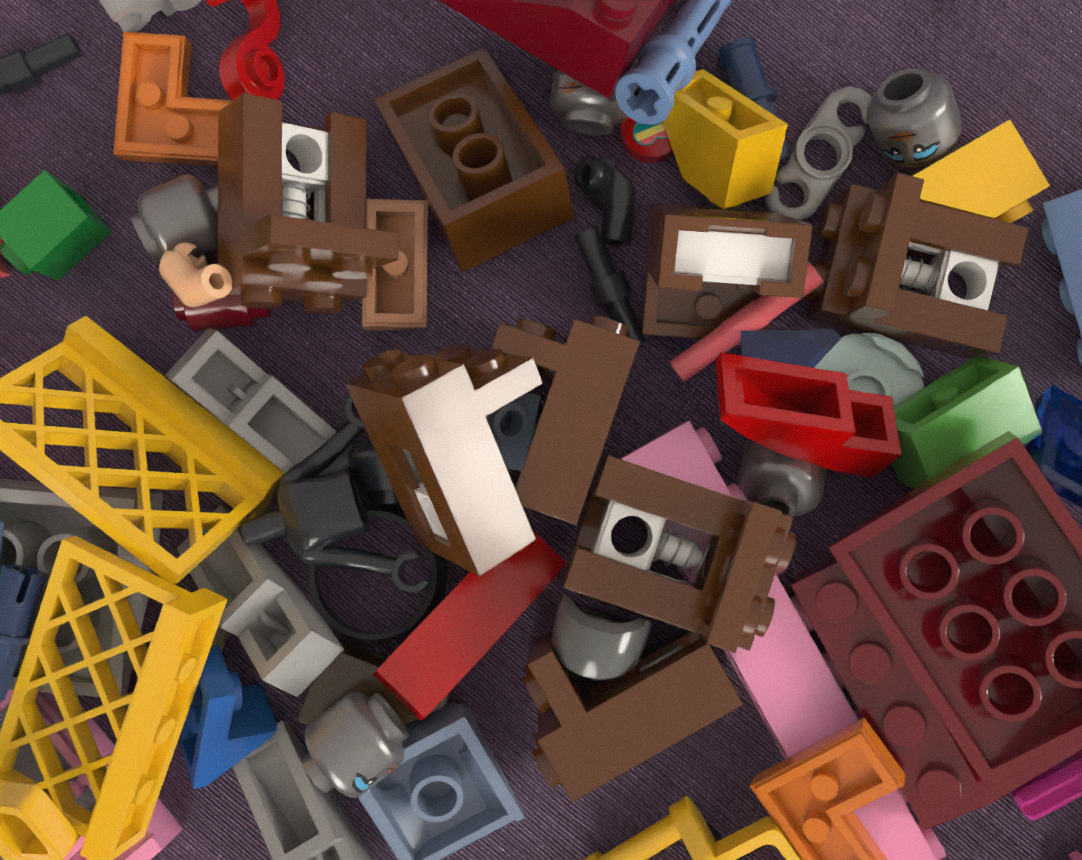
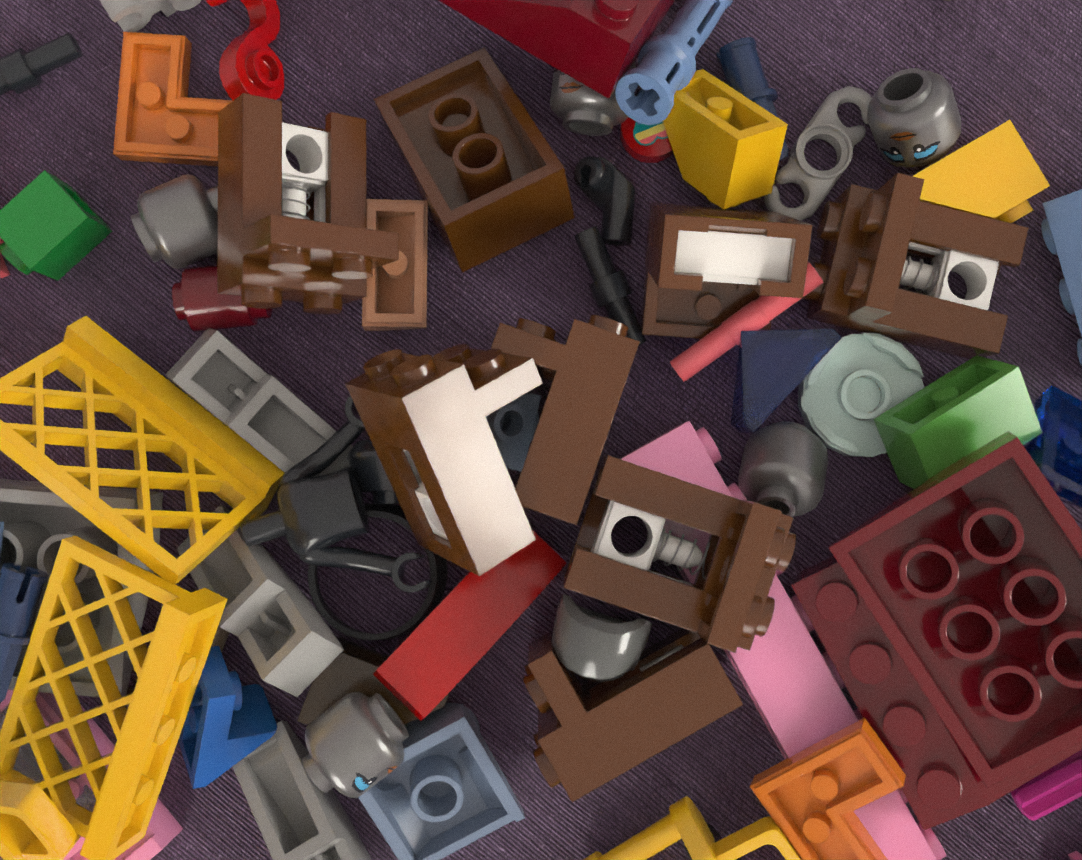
(192, 278): light nougat arm -> none
(807, 414): red slope -> none

